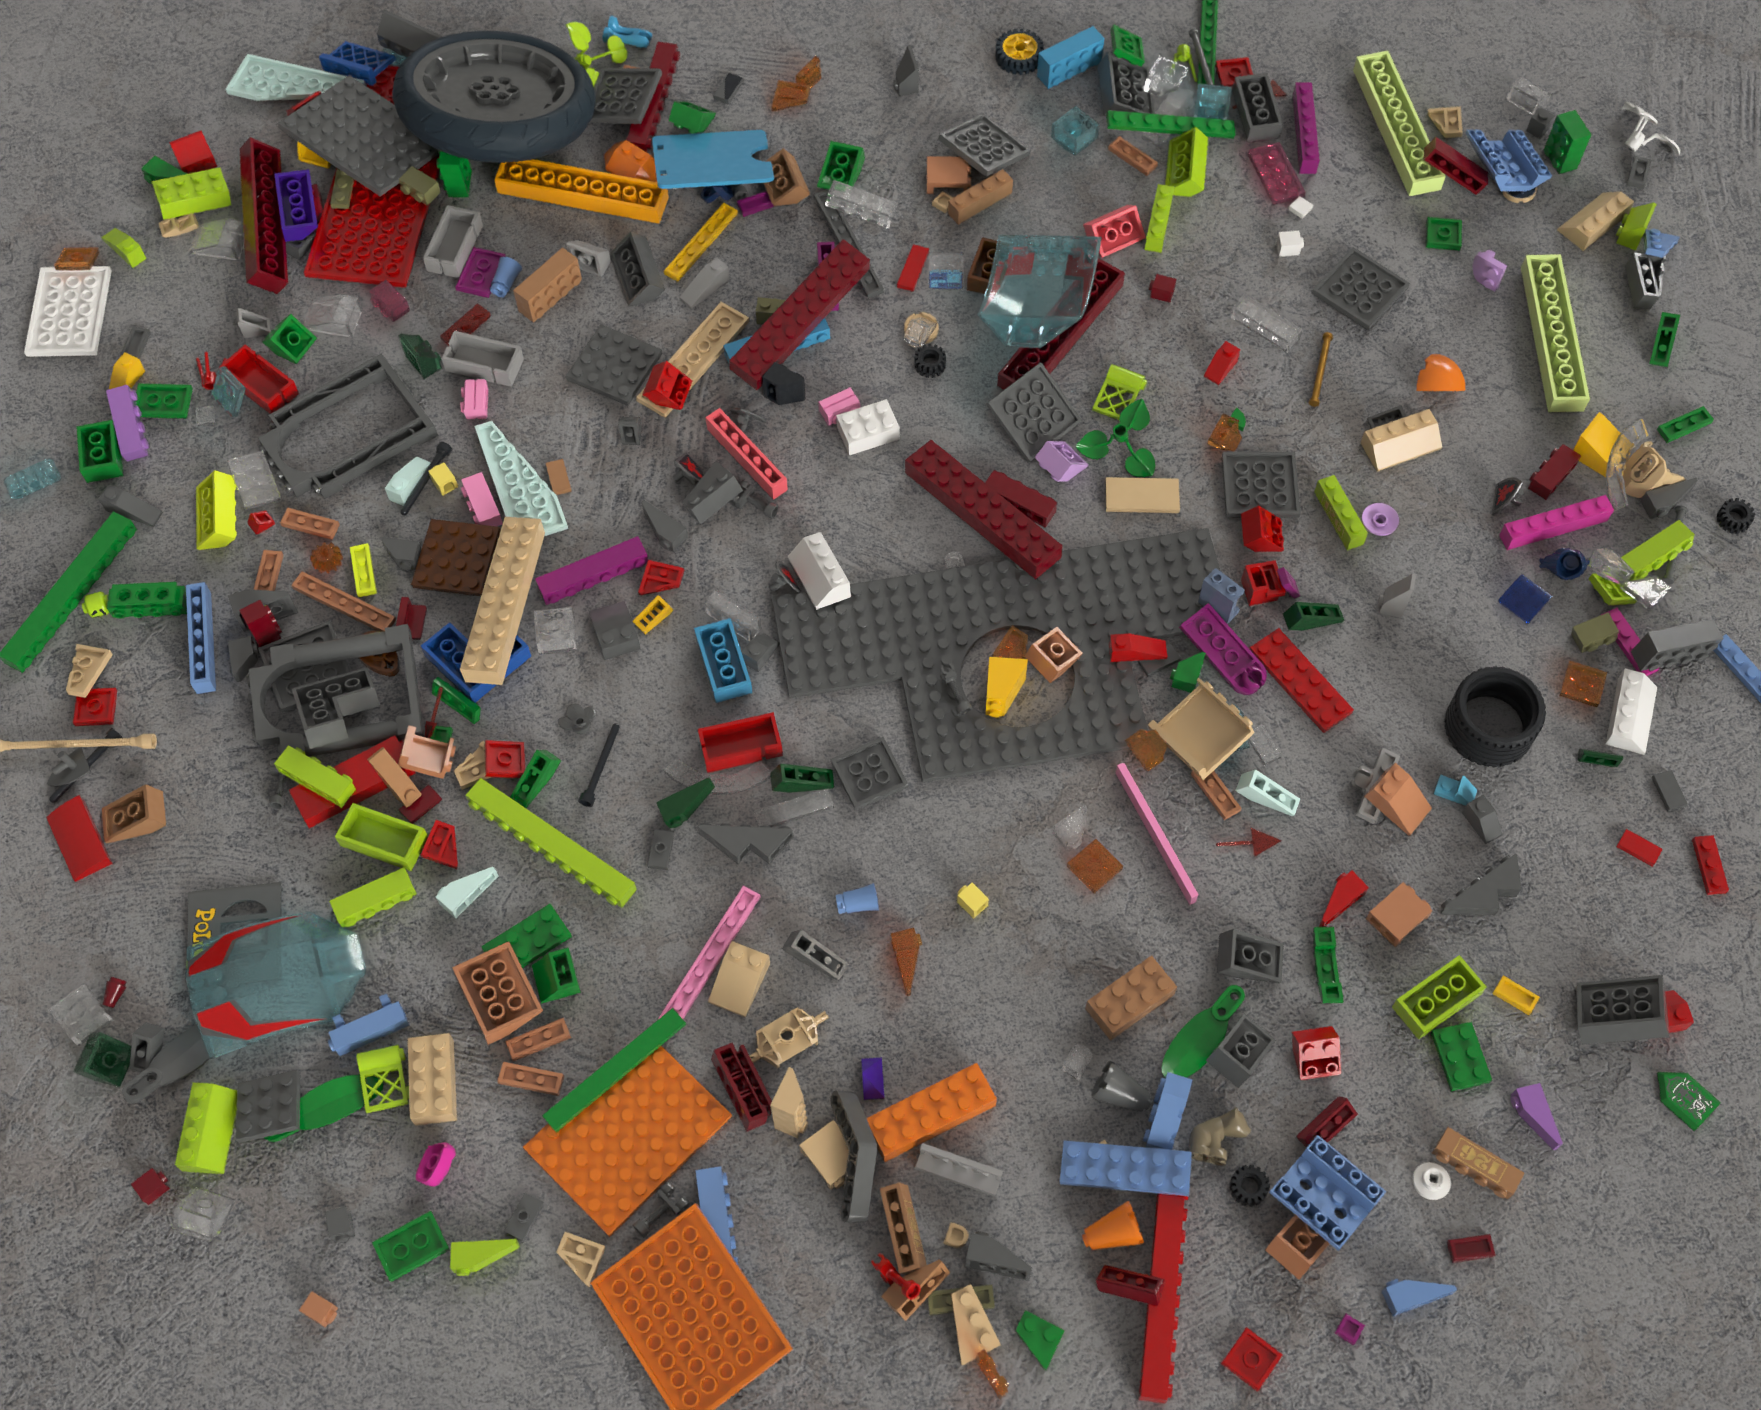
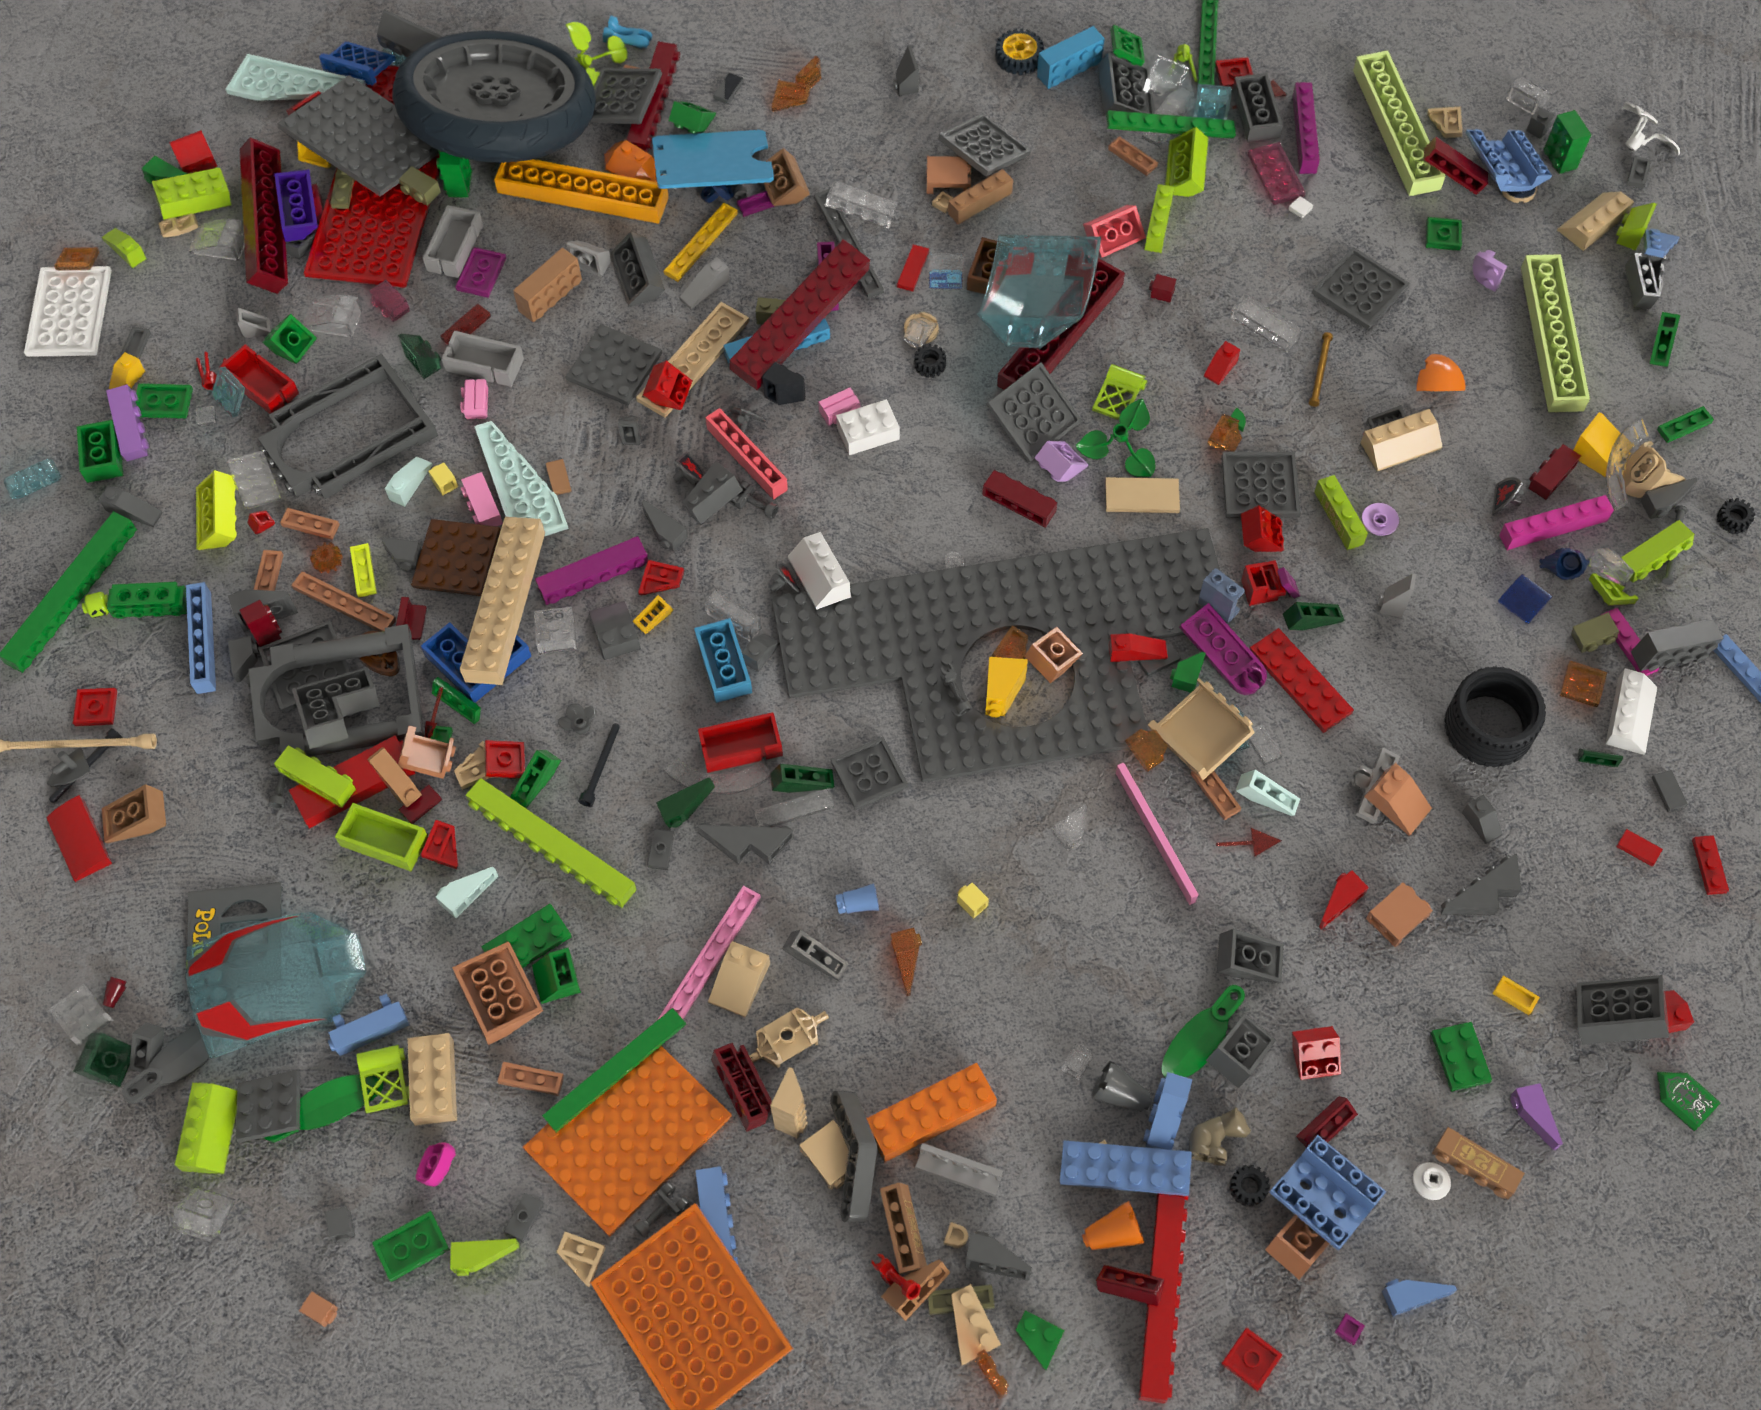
(86, 669): tan wing -> none
(151, 1185): dark red brick -> none
(373, 897): lime brick -> none
(443, 450): black piece -> none
(505, 275): medium blue plant -> none
(538, 1039): nougat tile -> none
(841, 164): green slope -> none
(872, 1078): dark purple slope -> none
(983, 509): dark red brick -> none
(1075, 130): clear light blue brick -> none
(1095, 866): clear orange plate -> none
(1131, 997): medium nougat brick -> none
(1193, 33): dark grey bar -> none
(1289, 243): white brick -> none
(1326, 965): green slope -> none
(1439, 997): lime brick -> none
(1457, 791): medium azure slope -> none
(1471, 1248): dark red tile -> none
(1646, 590): clear wing -> none

